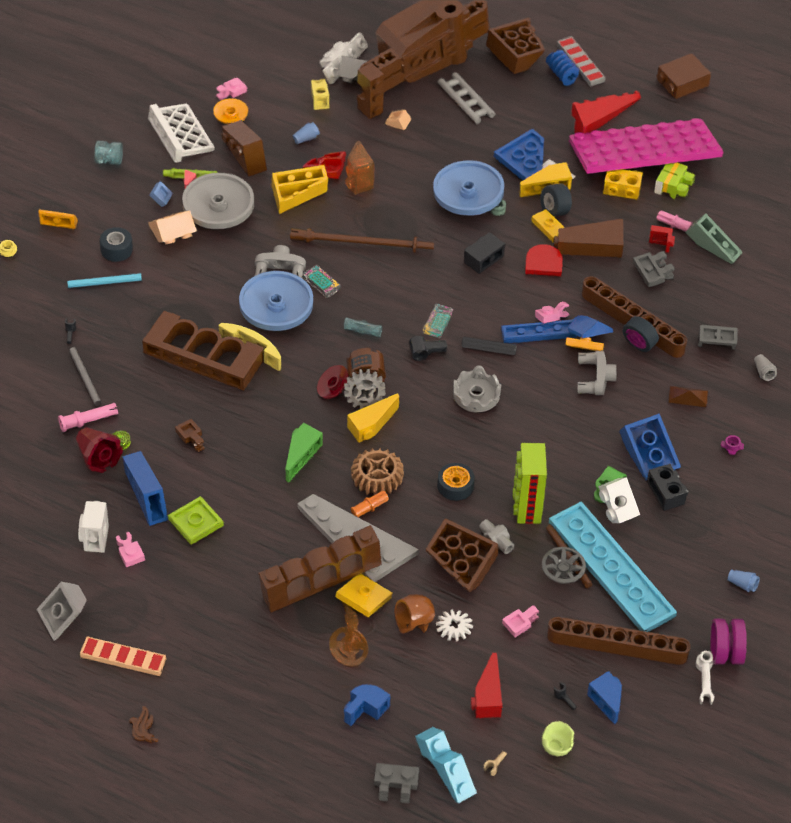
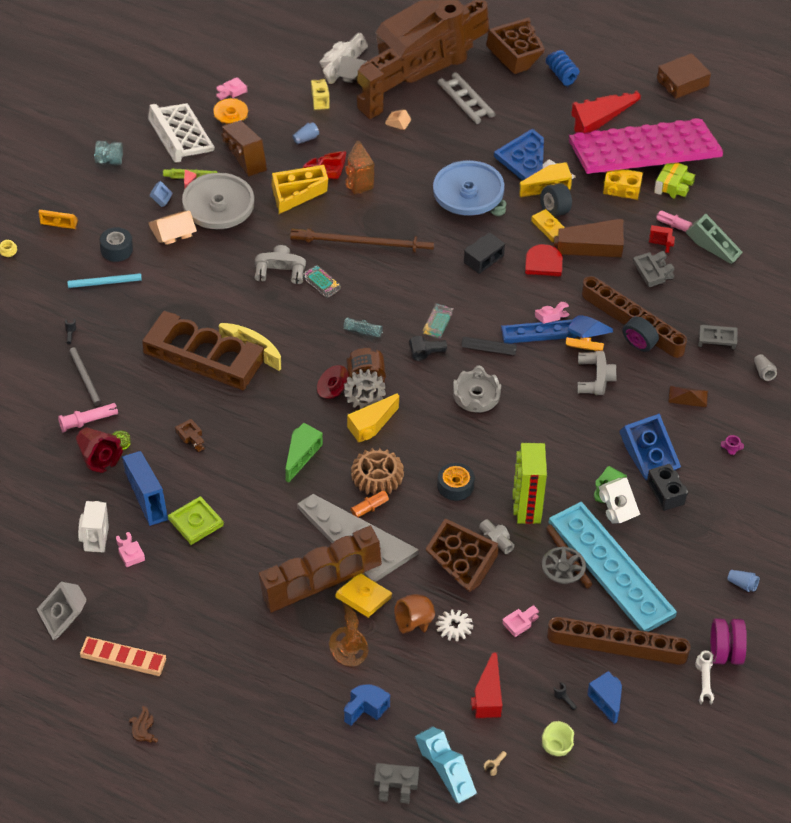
(276, 300): medium blue dish -> none
(586, 67): tile -> none

